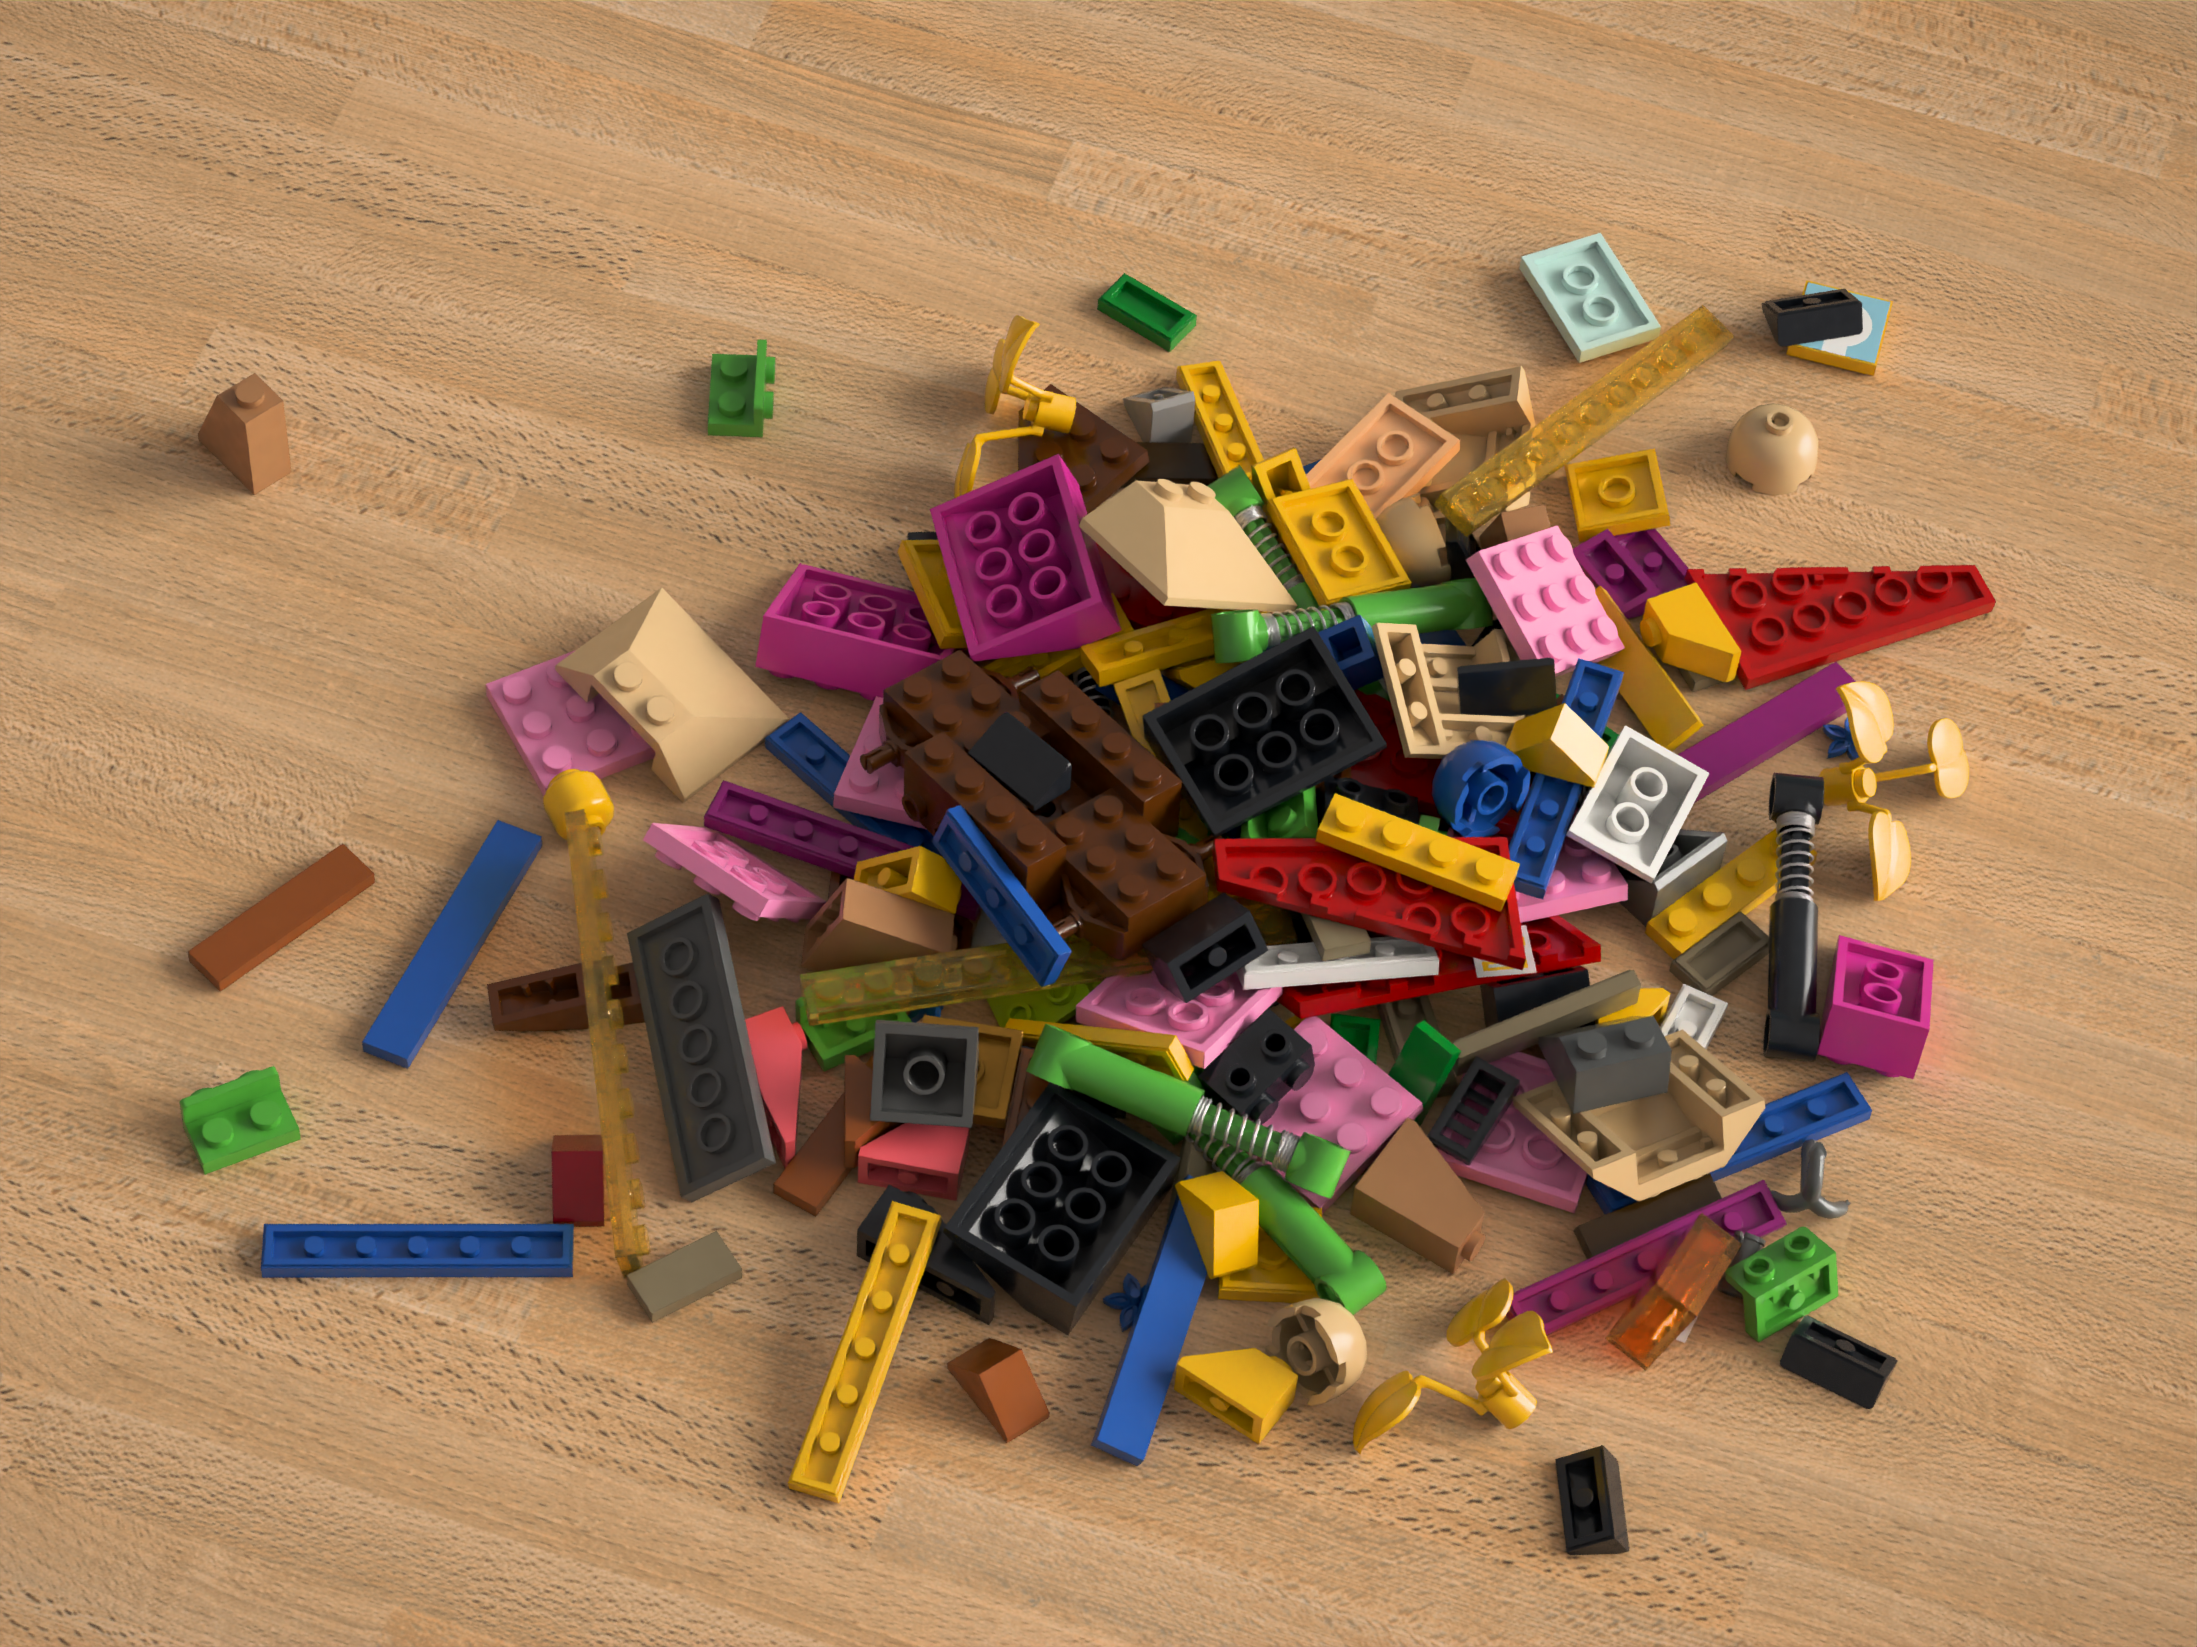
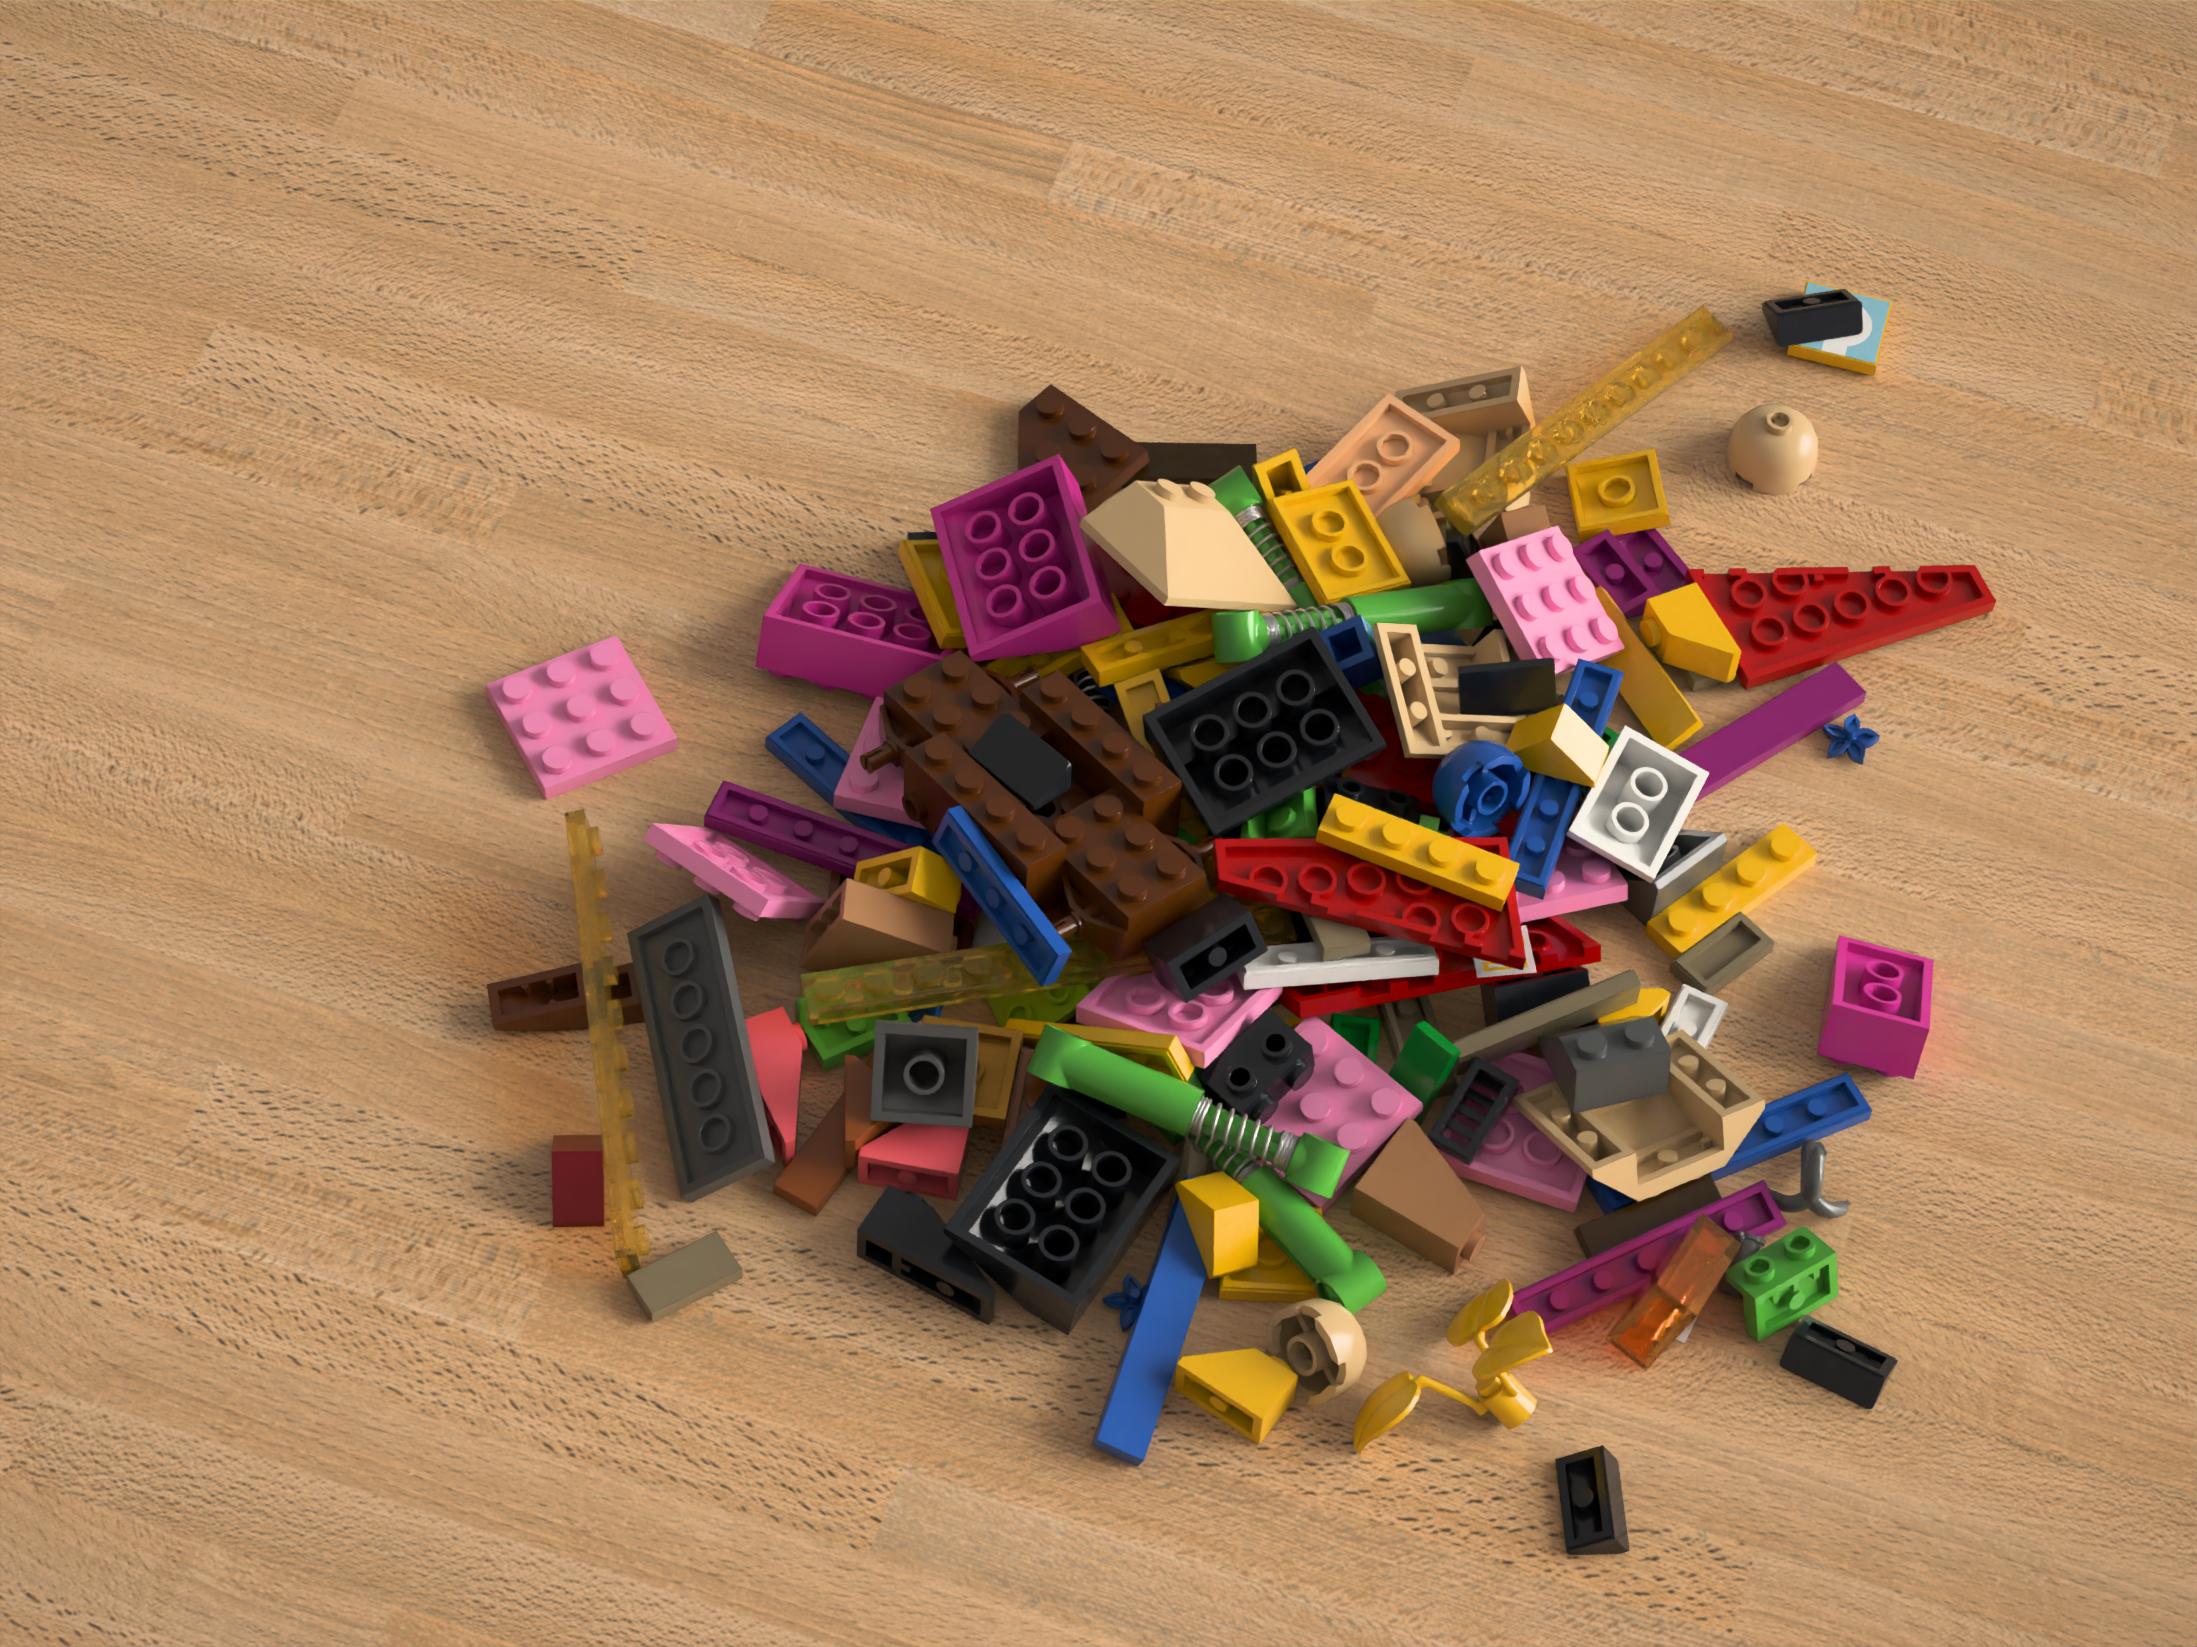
(238, 1119): bright green bracket -> none
(249, 433): medium nougat slope -> none
(281, 917): dark orange tile -> none
(417, 1250): blue tile -> none
(452, 944): blue tile -> none
(577, 791): yellow head -> none
(674, 692): tan slope -> none
(739, 393): bright green bracket -> none
(865, 1352): yellow tile -> none
(1001, 1387): dark orange slope -> none
(1041, 407): yellow plant -> none
(1147, 312): green tile -> none
(1162, 414): light grey slope -> none
(1219, 417): yellow tile -> none
(1590, 297): light aqua plate -> none
(1791, 1016): black piece -> none
(1852, 784): yellow plant -> none

